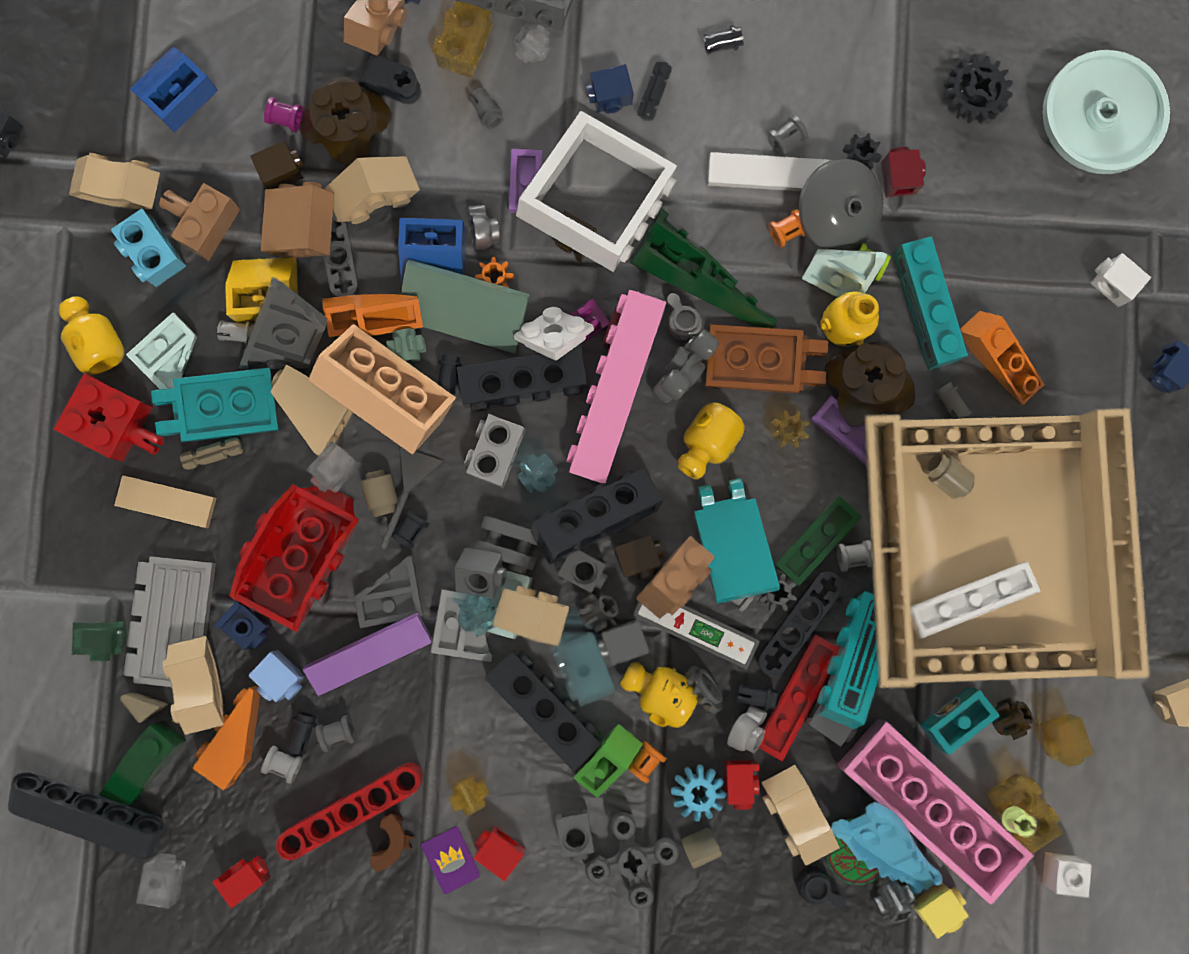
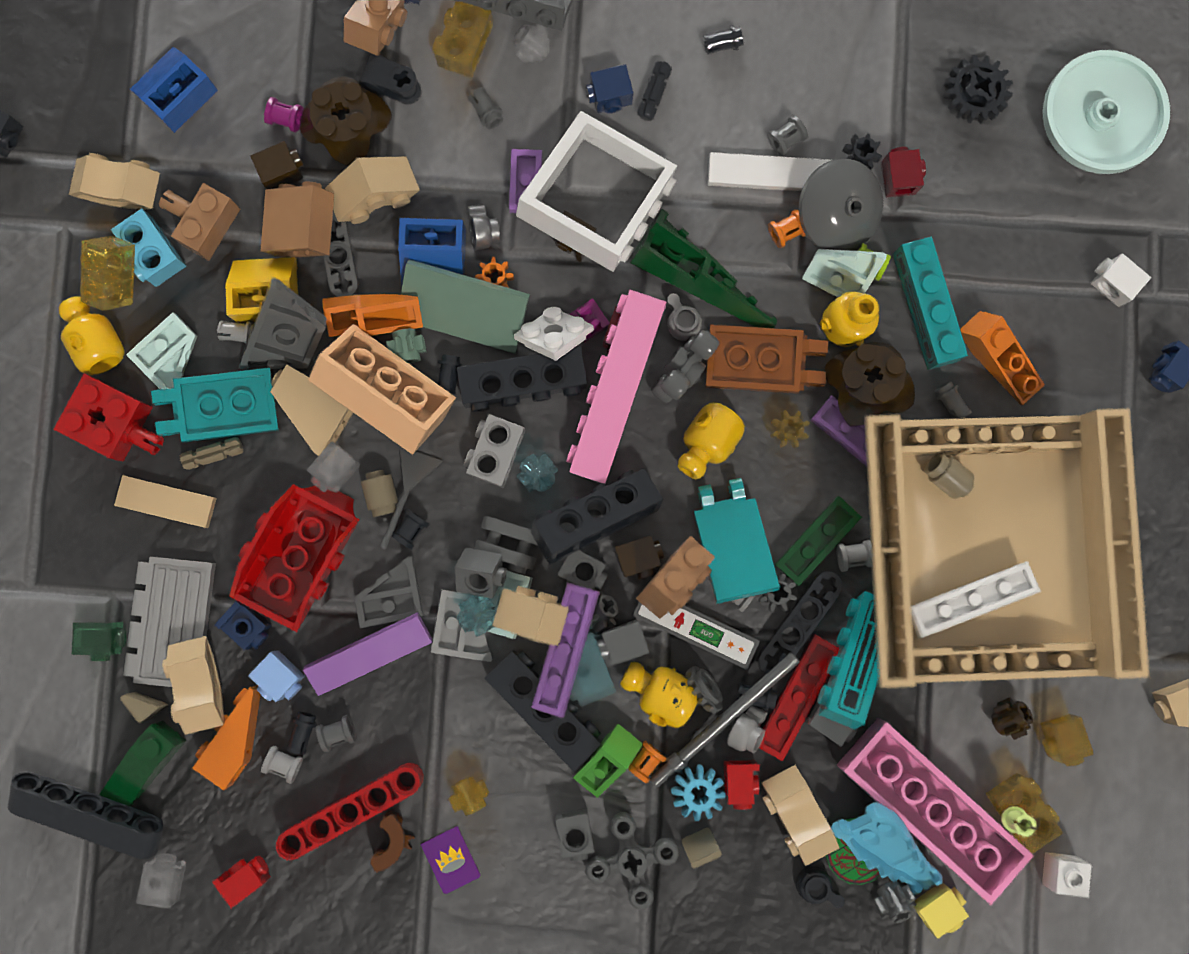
(107, 272): none -> clear yellow brick
(498, 852): red brick -> none
(563, 660): none -> medium lavender tile
(678, 760): none -> dark grey bar
(959, 720): teal brick -> none

